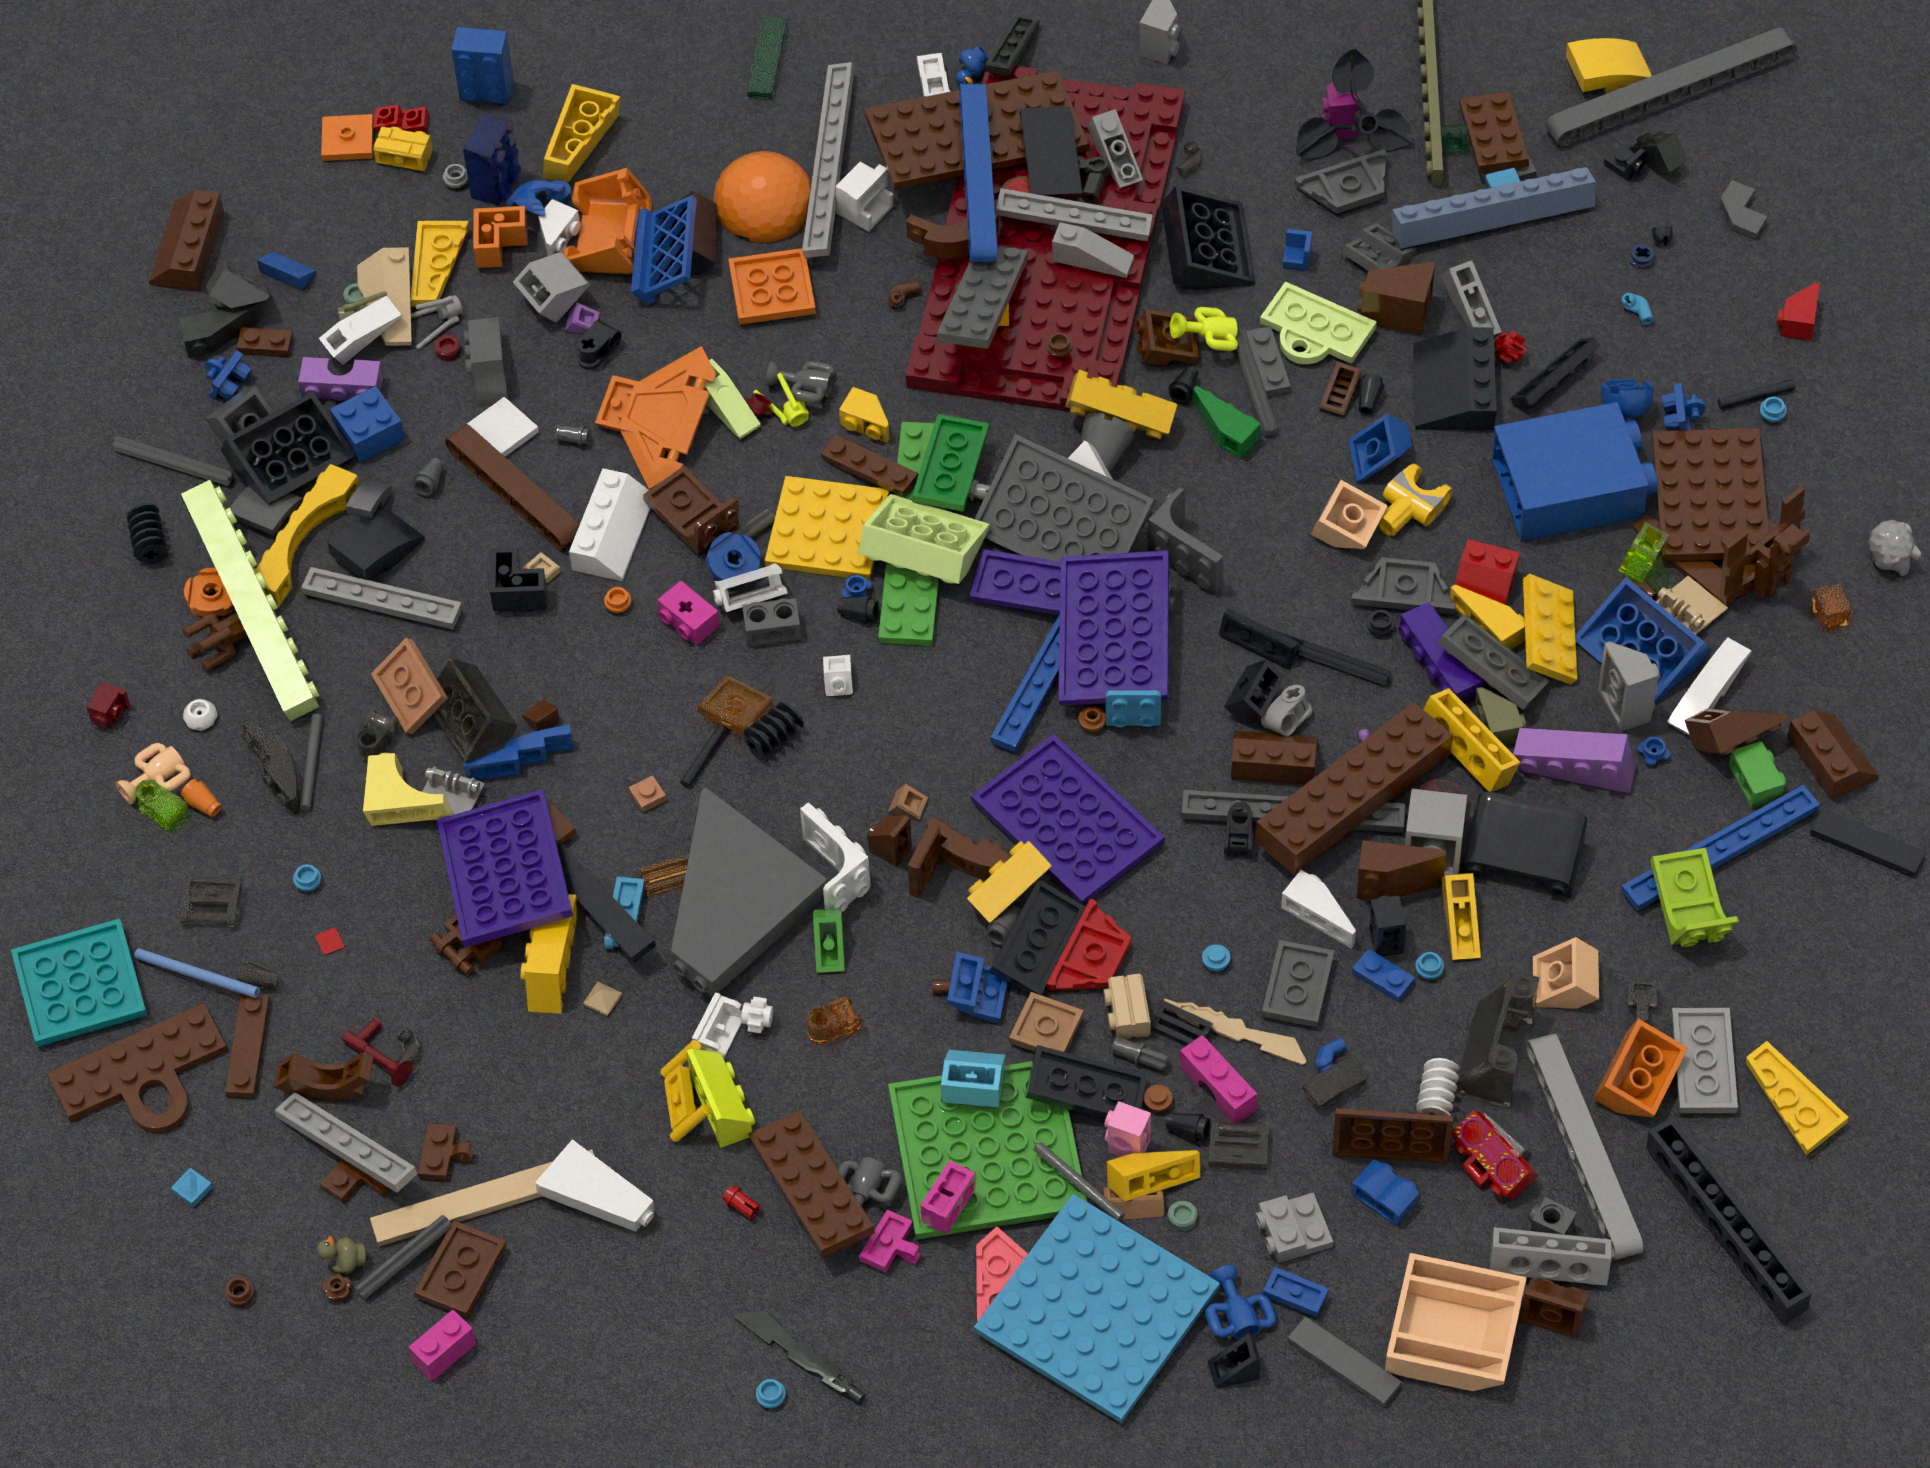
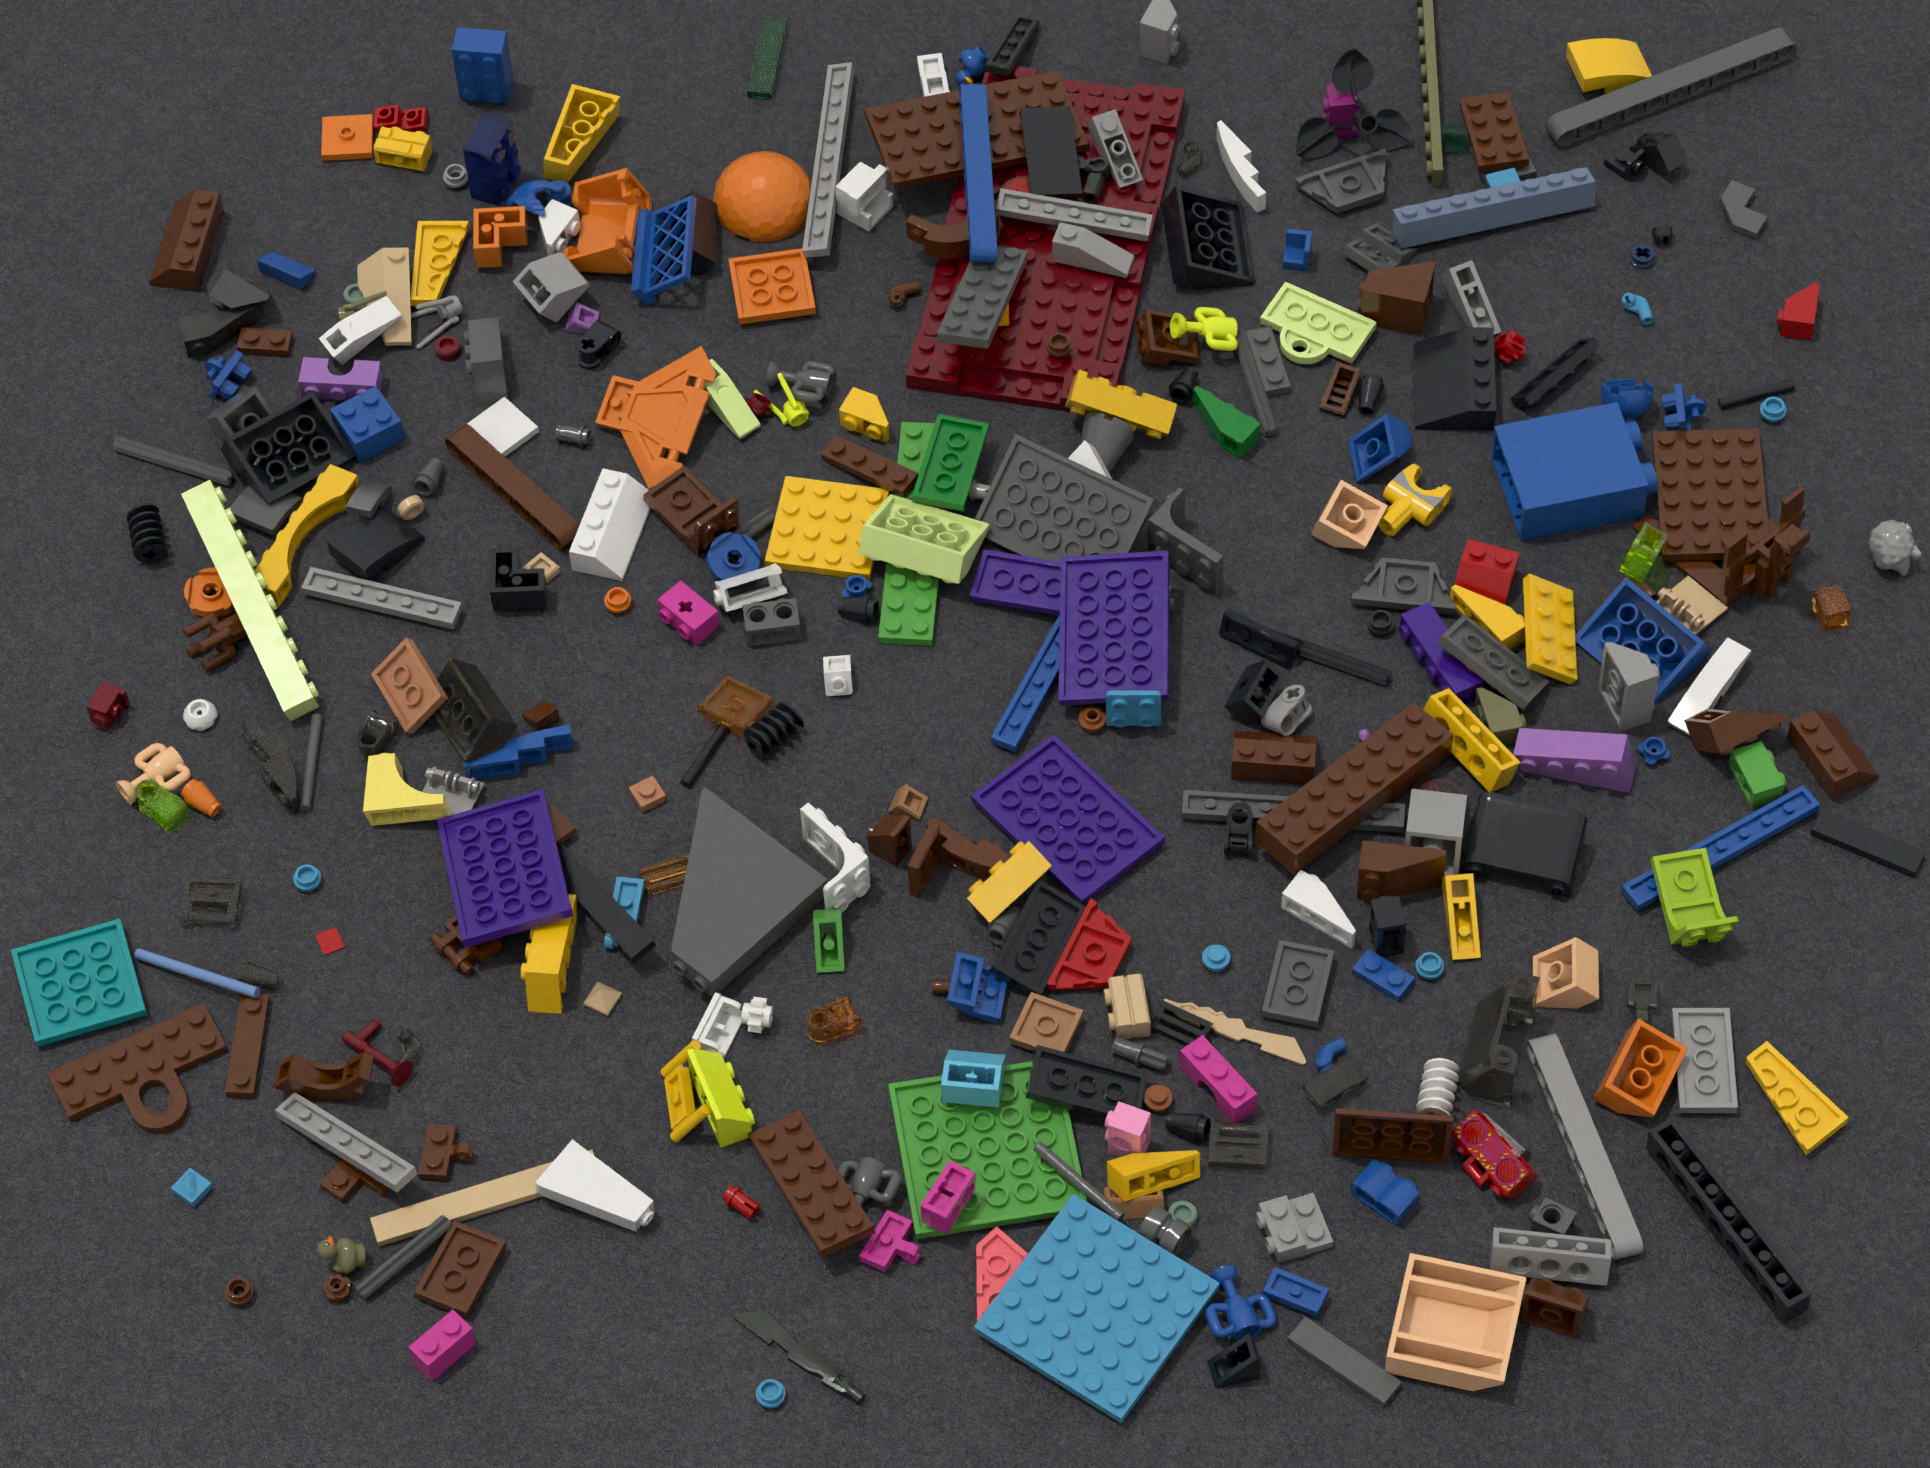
(410, 507): none -> tan tile
(1165, 1231): none -> dark grey wheel
(1238, 164): none -> white slope

